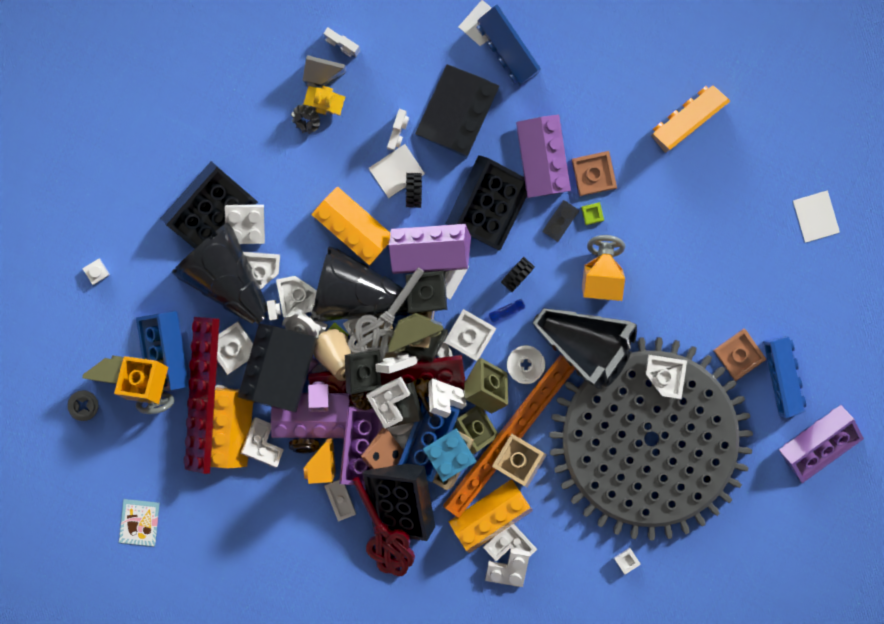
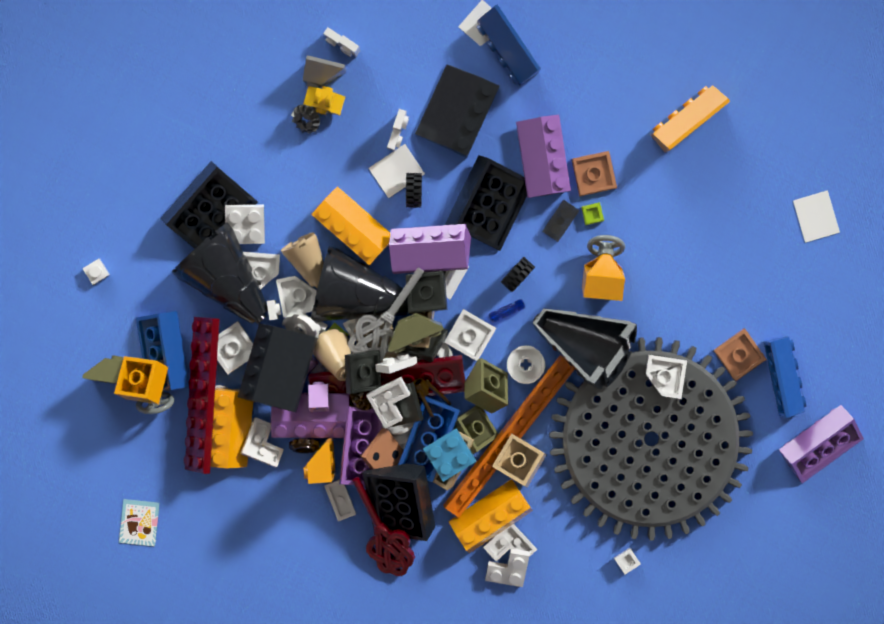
(73, 405): dark grey gear -> none
(306, 257): none -> tan cone
(442, 396): white plate -> none

